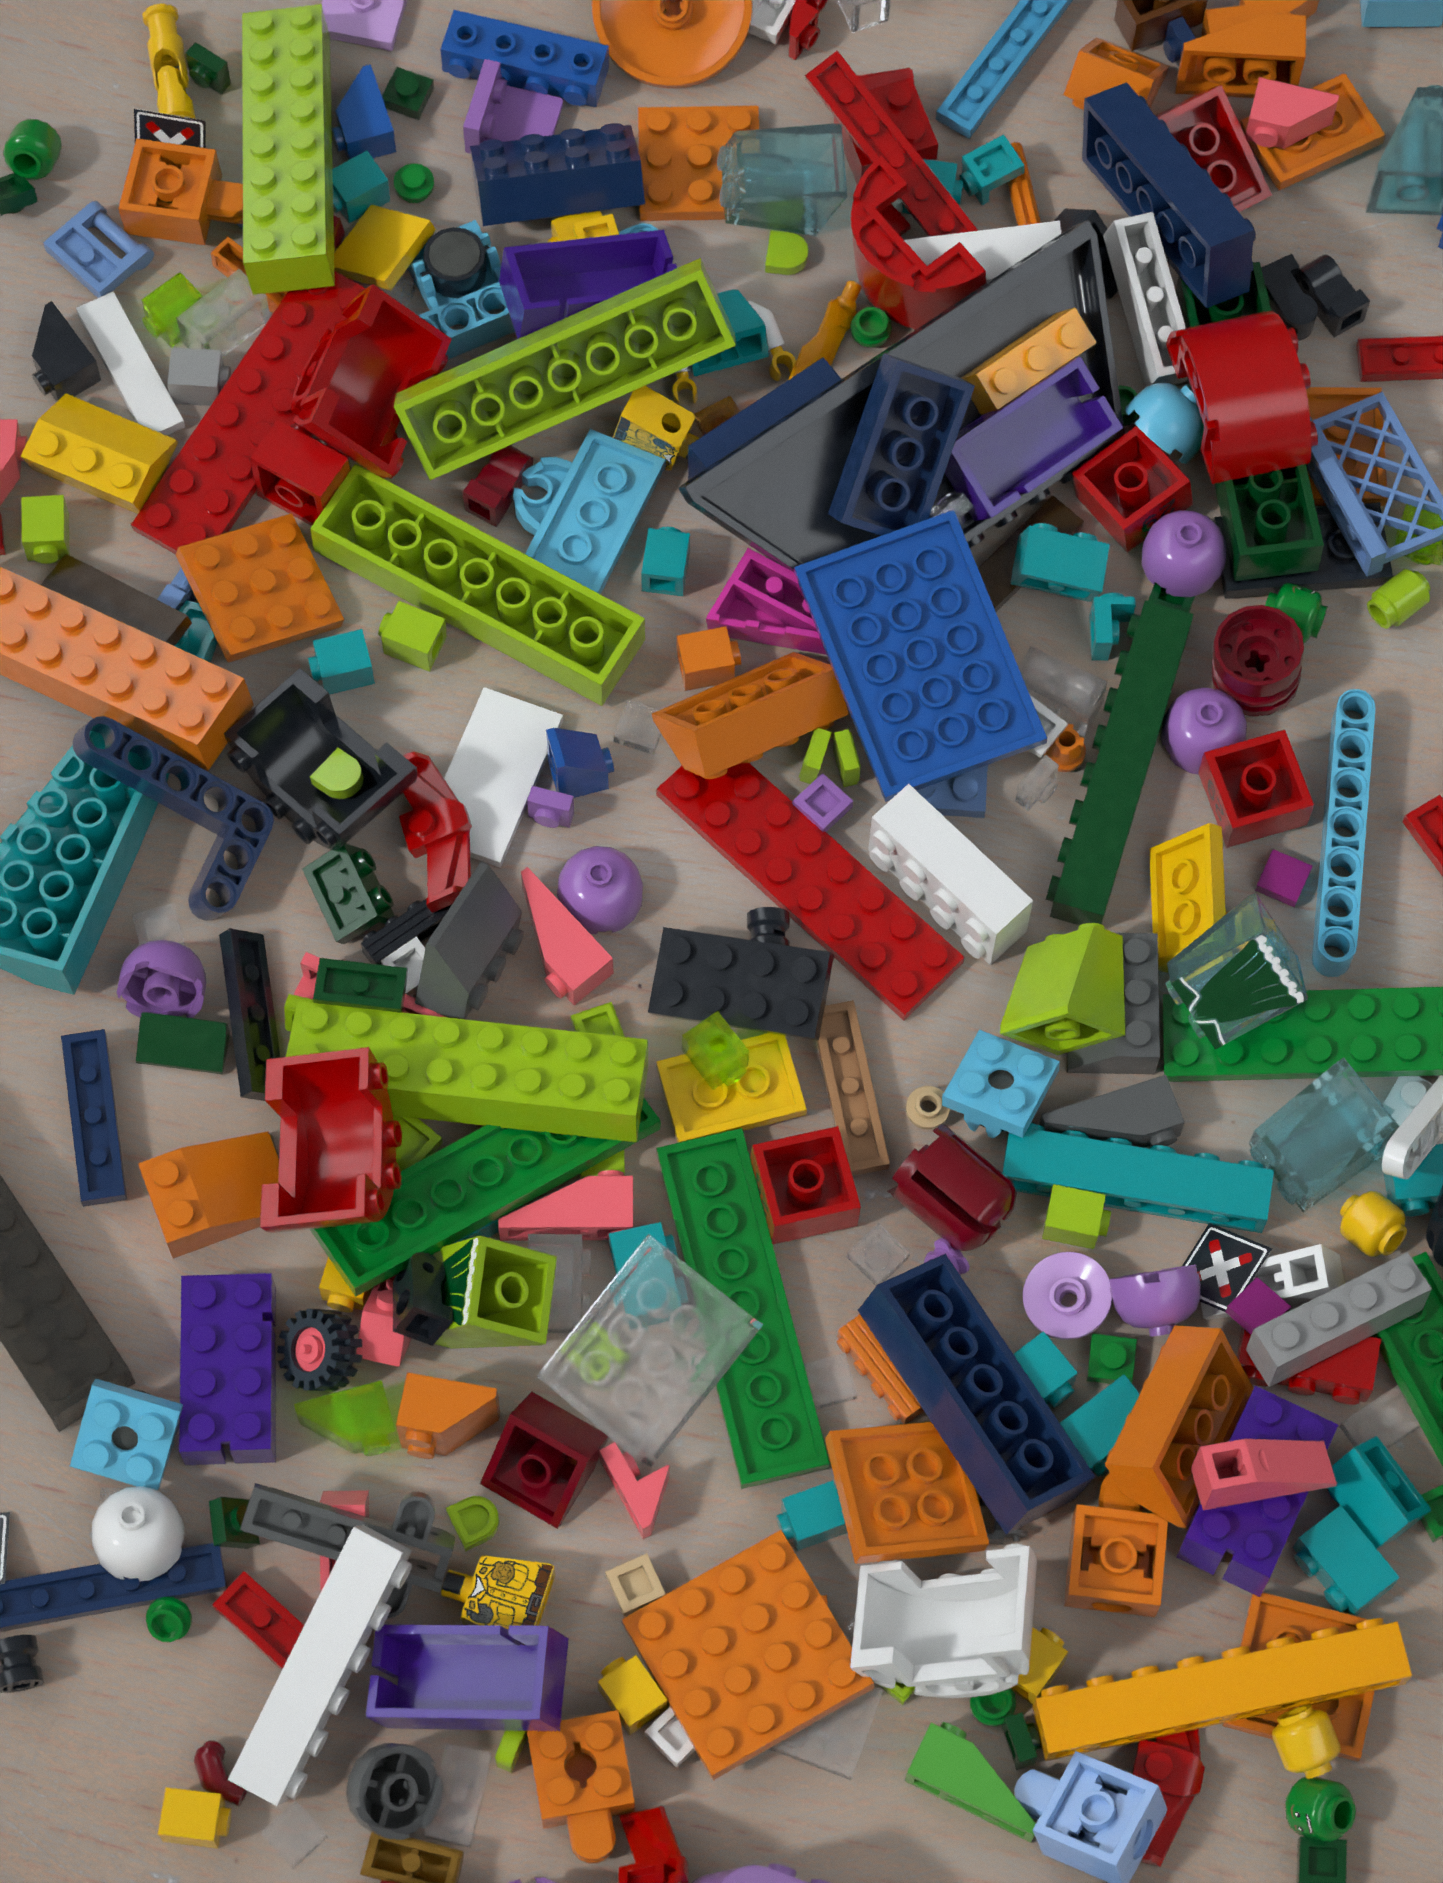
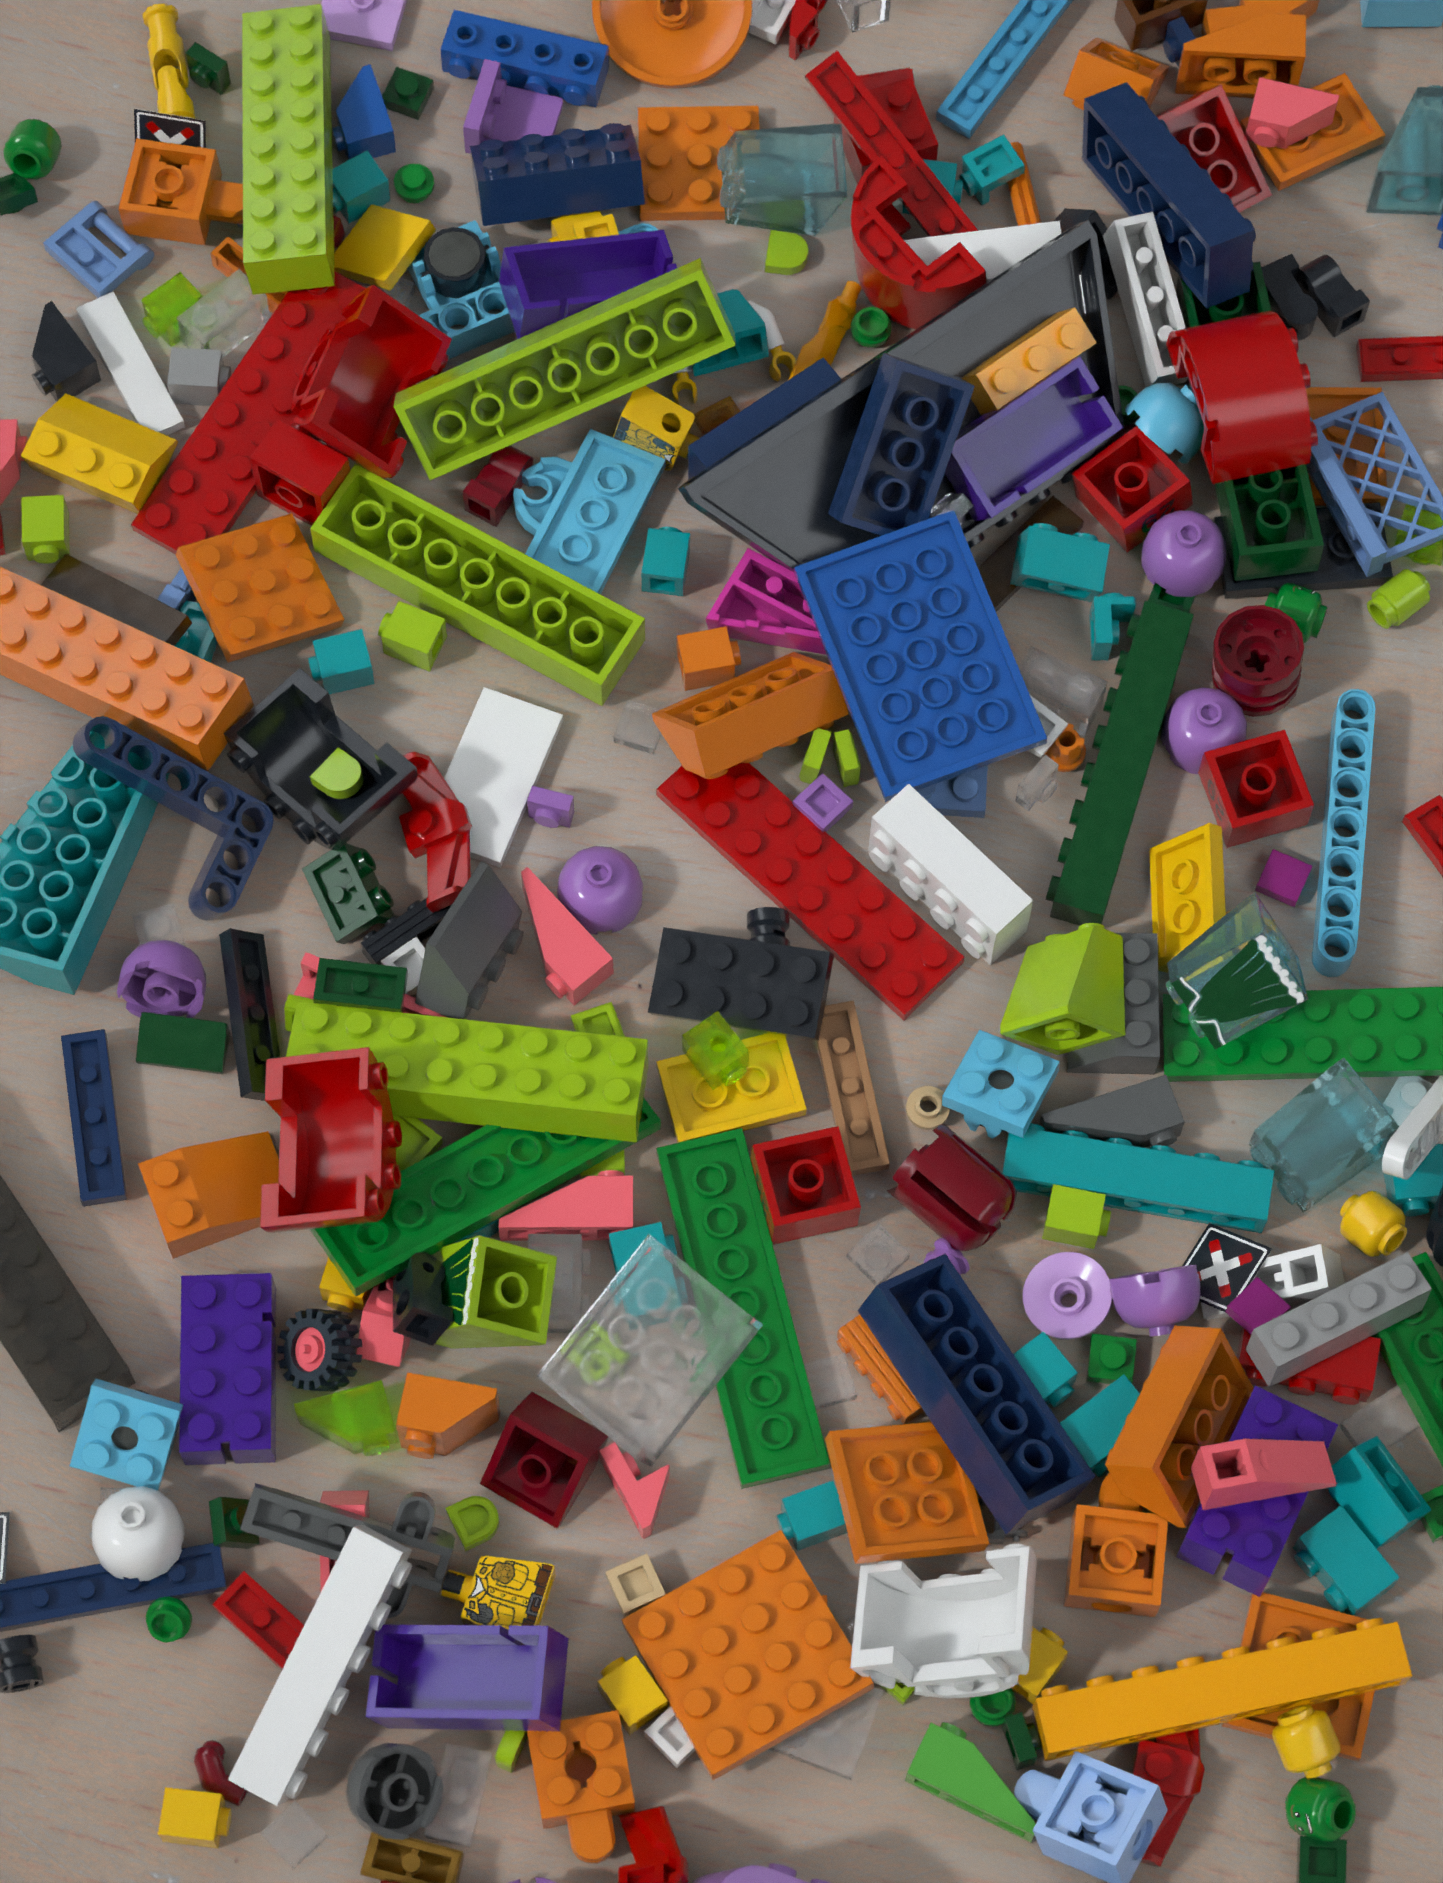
(577, 762): blue slope -> none

